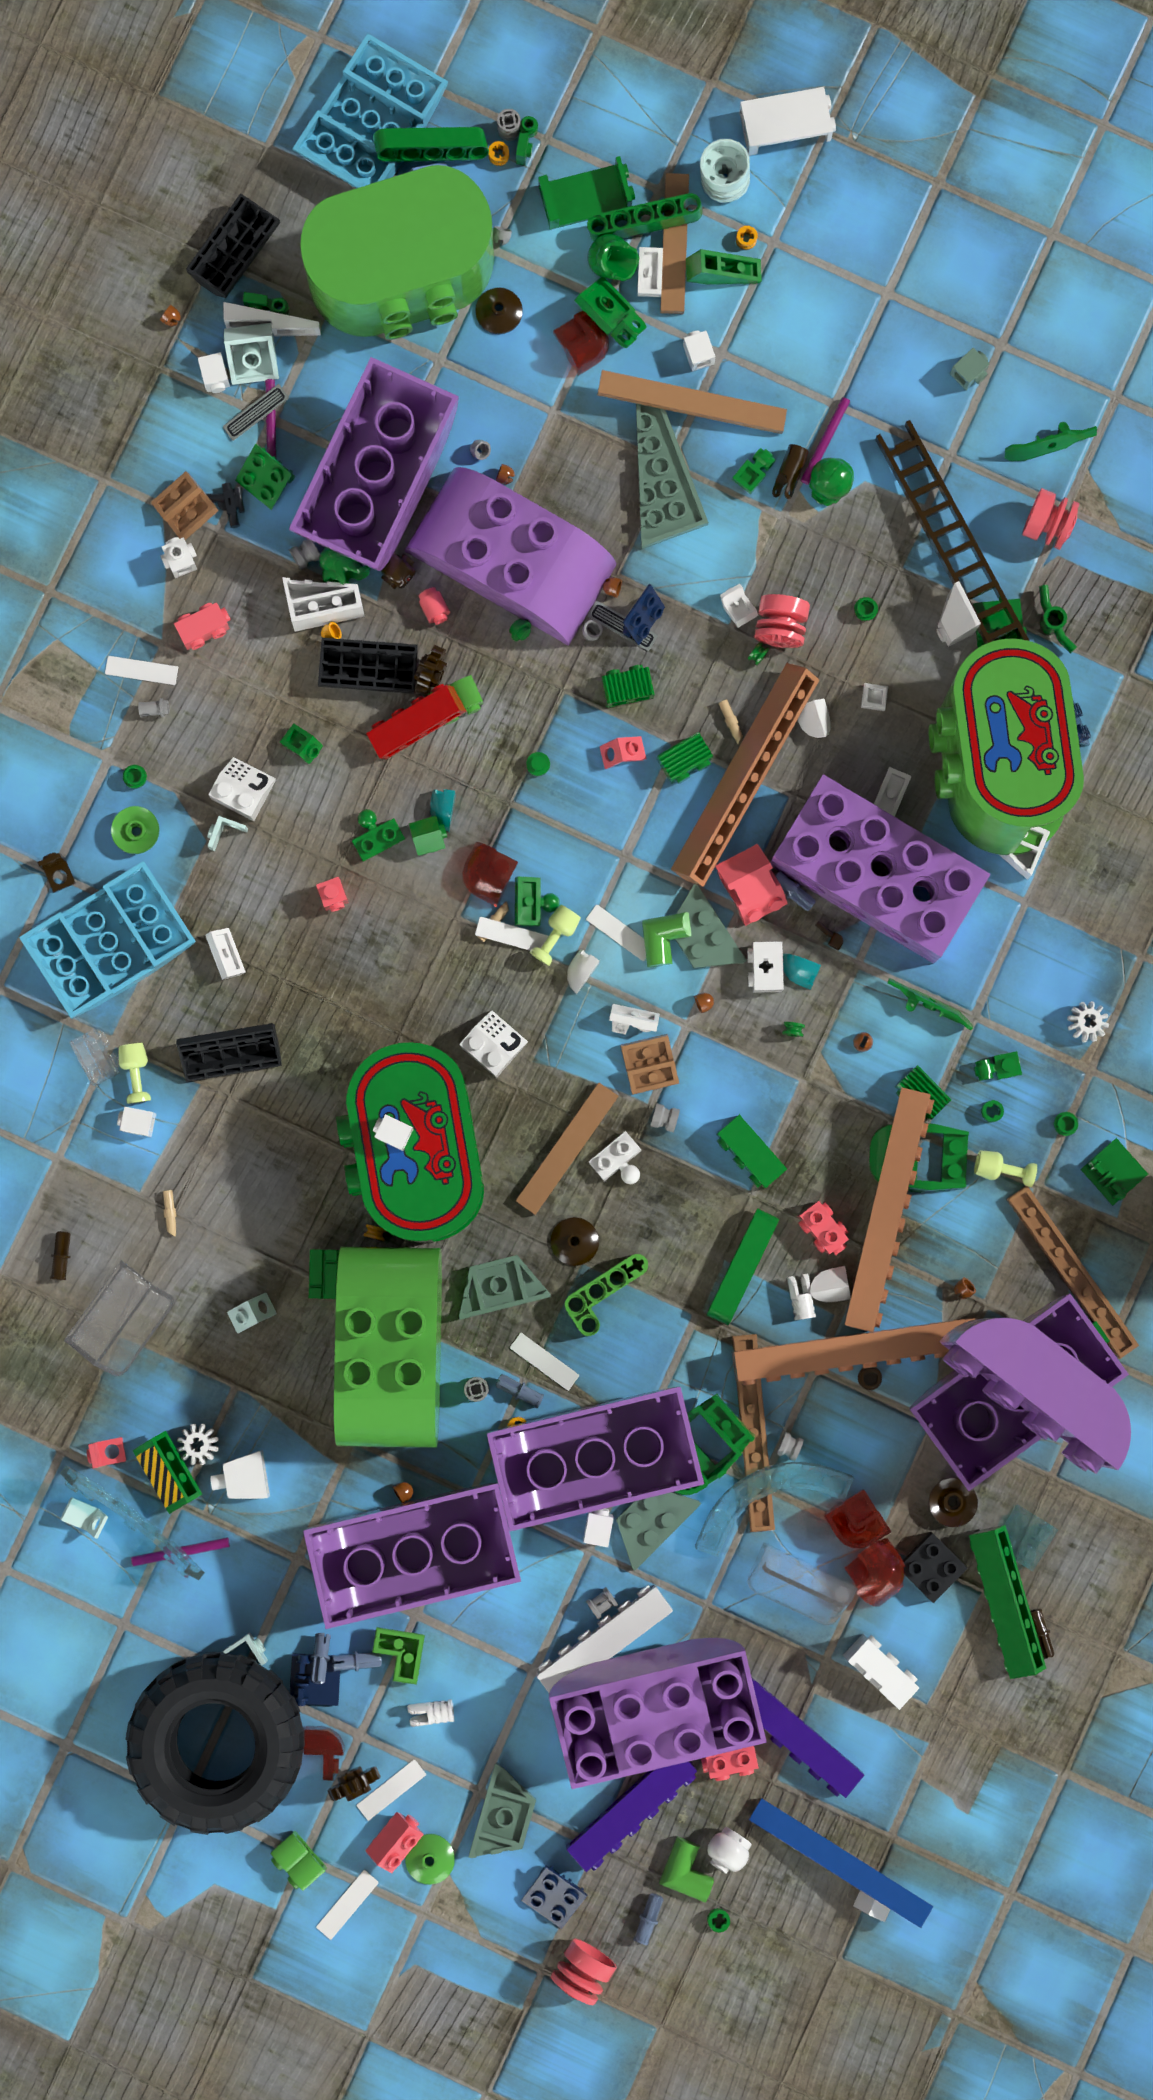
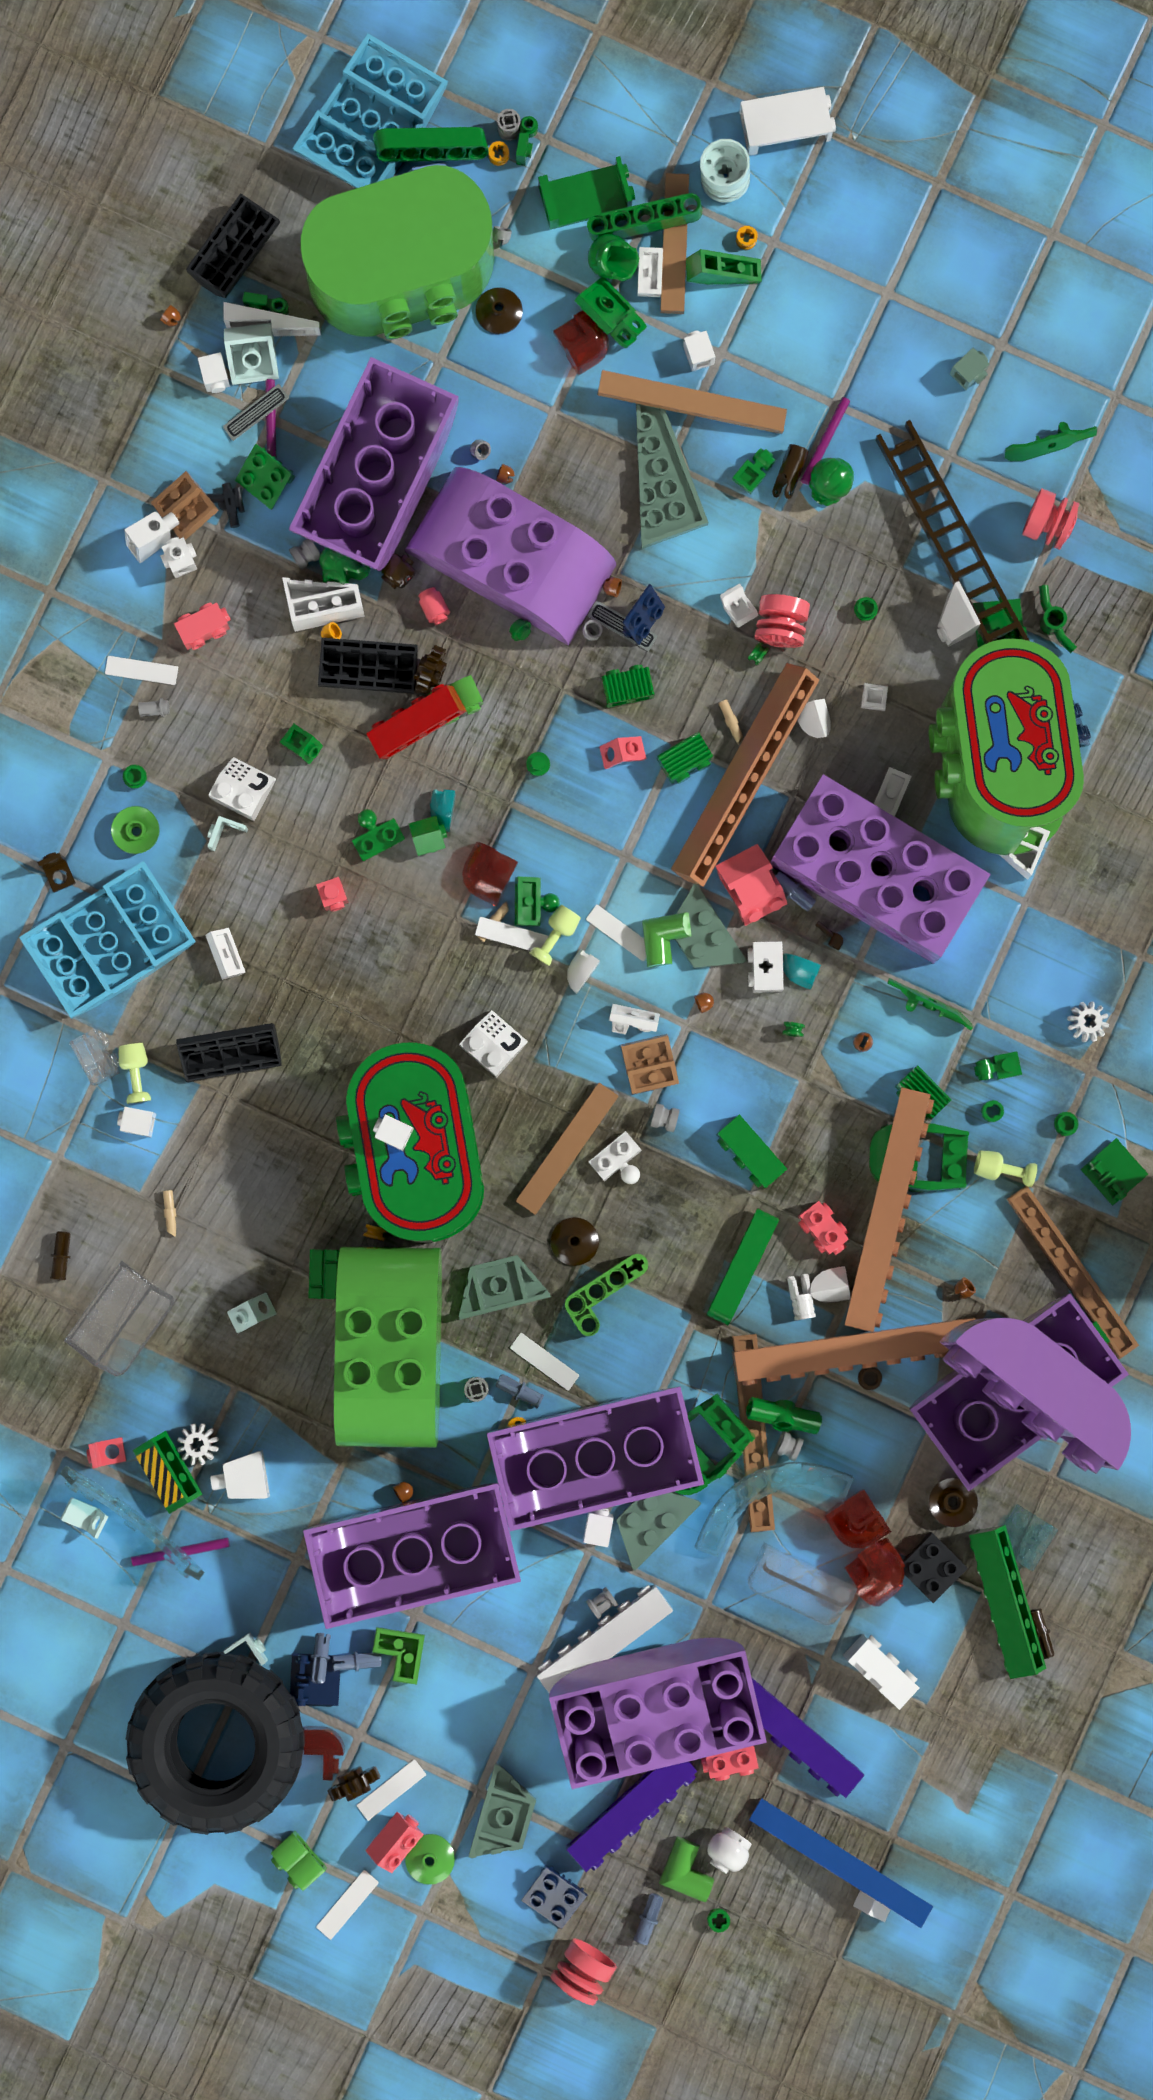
(149, 534): none -> white torso
(436, 1713): white hinge -> none
(783, 1415): none -> green piece

